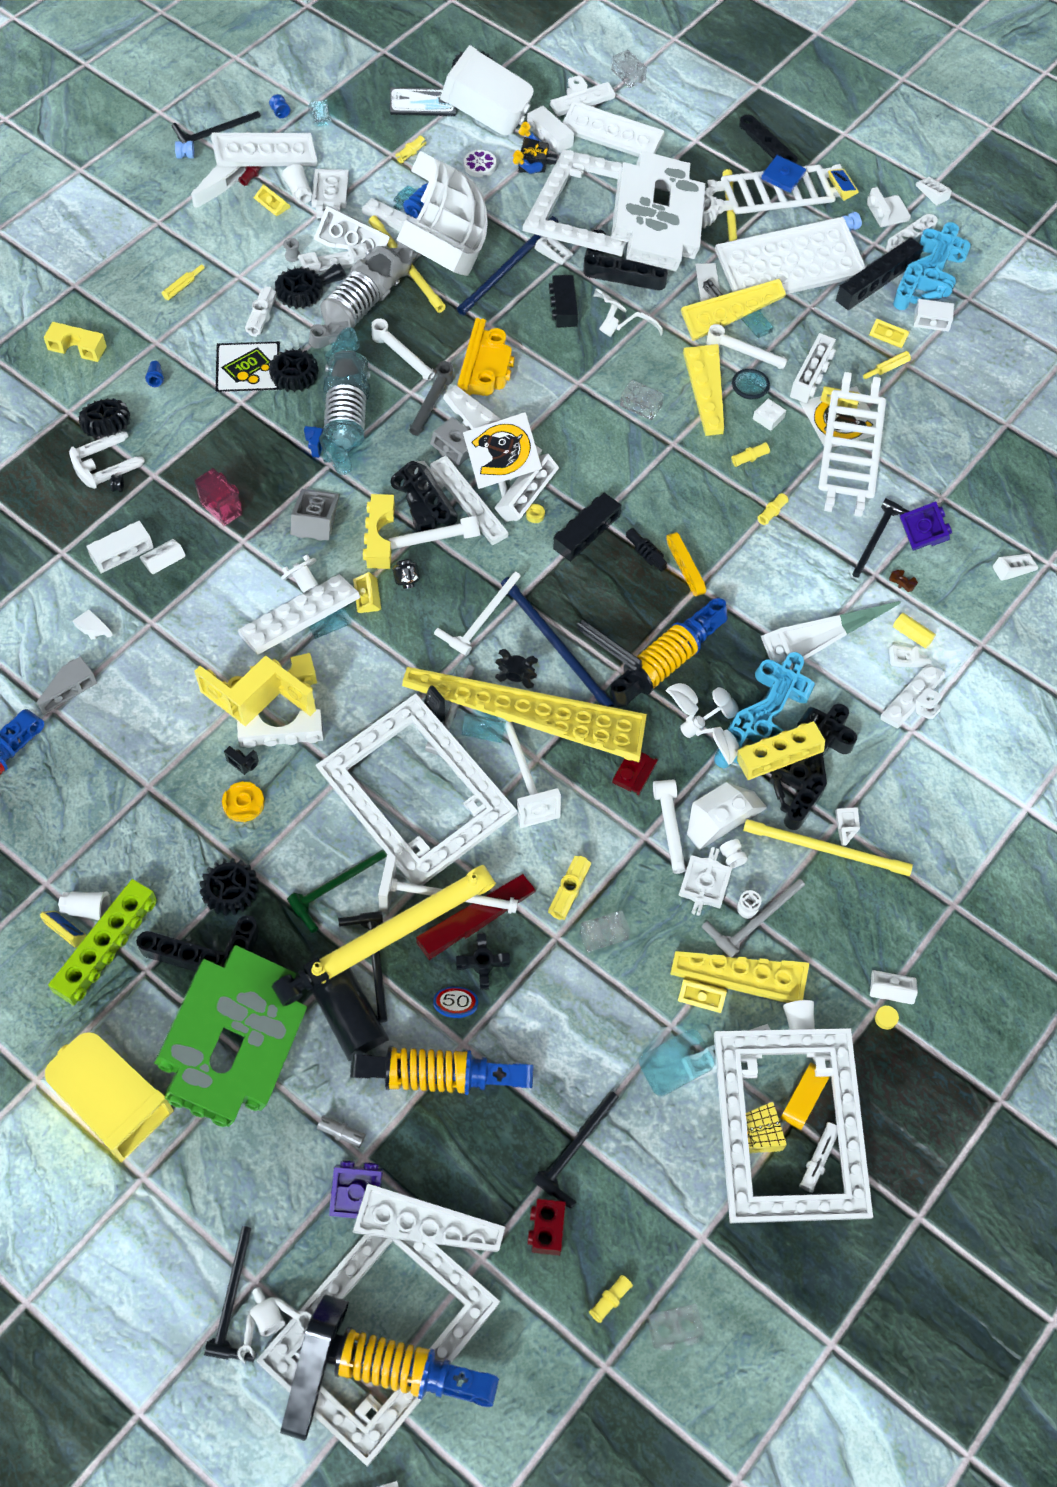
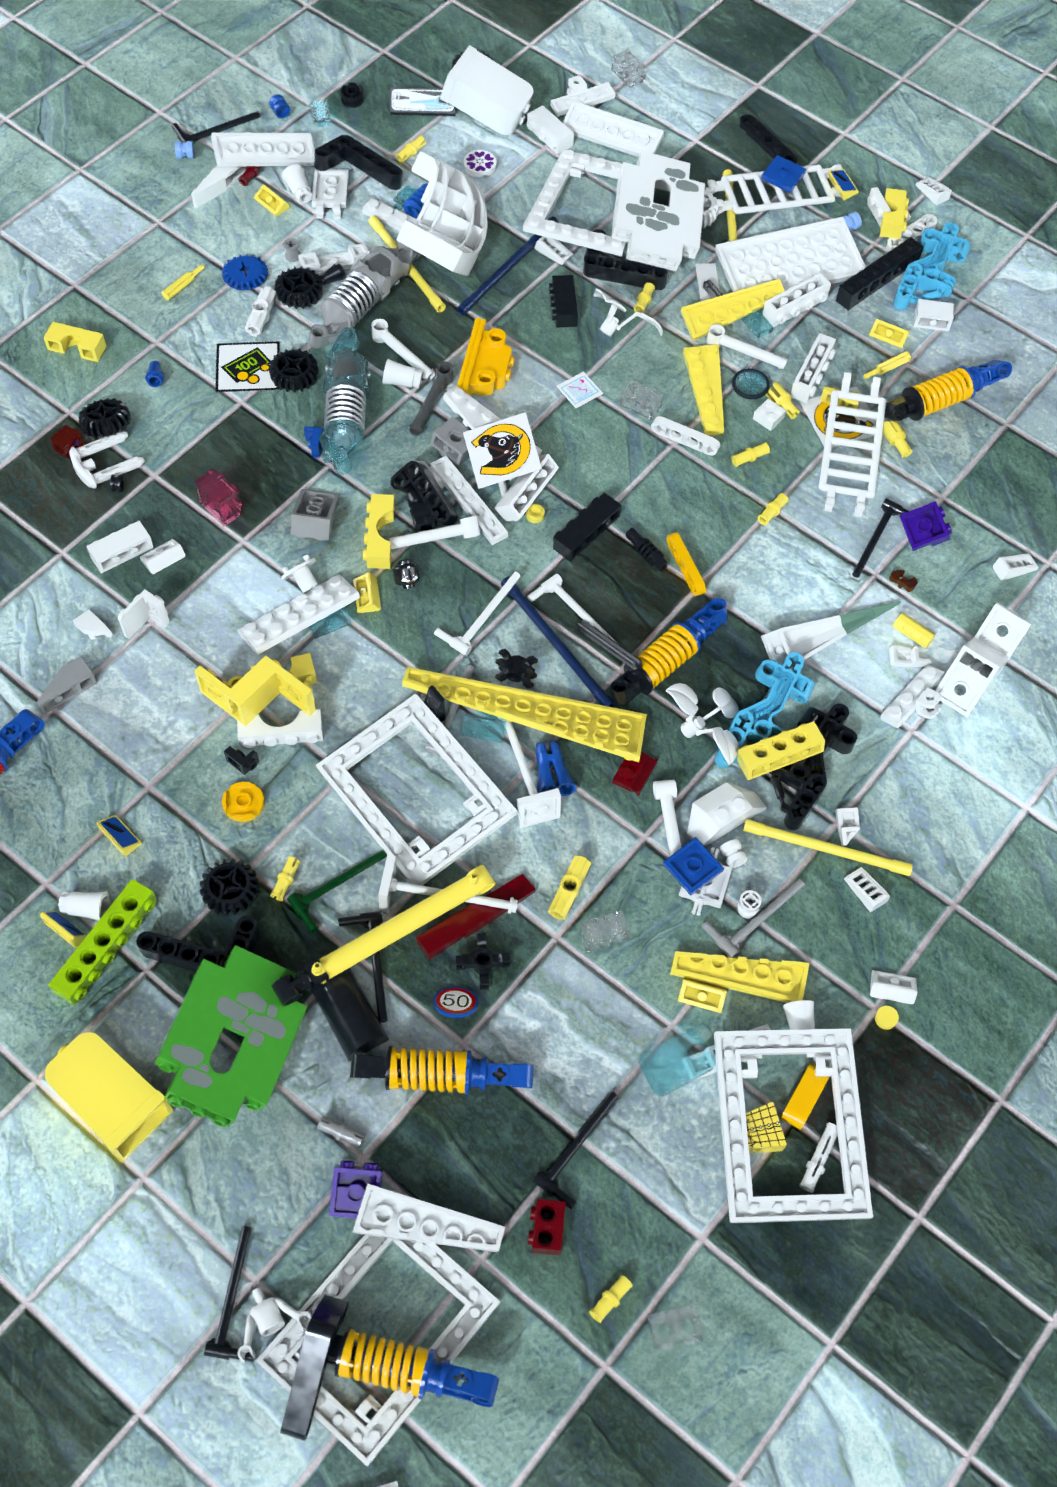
(65, 439): none -> clear red brick
(119, 835): none -> slope
(144, 607): none -> white bracket
(235, 277): none -> blue gear
(285, 878): none -> light yellow pin
(343, 230): white wedge -> none
(352, 95): none -> black wheel
(360, 156): none -> black beam
(401, 375): none -> white plant
(533, 154): torso -> none
(554, 585): none -> white bar
(555, 759): none -> blue piece
(579, 390): none -> white sticker
(644, 297): none -> light yellow pin
(667, 428): none -> white beam
(693, 866): none -> blue plate
(782, 398): none -> light yellow arm
(796, 300): none -> white brick
(870, 904): none -> white slope
(893, 222): none -> light yellow arch
(896, 437): none -> light yellow arm
(945, 390): none -> piece
(982, 659): none -> white bracket

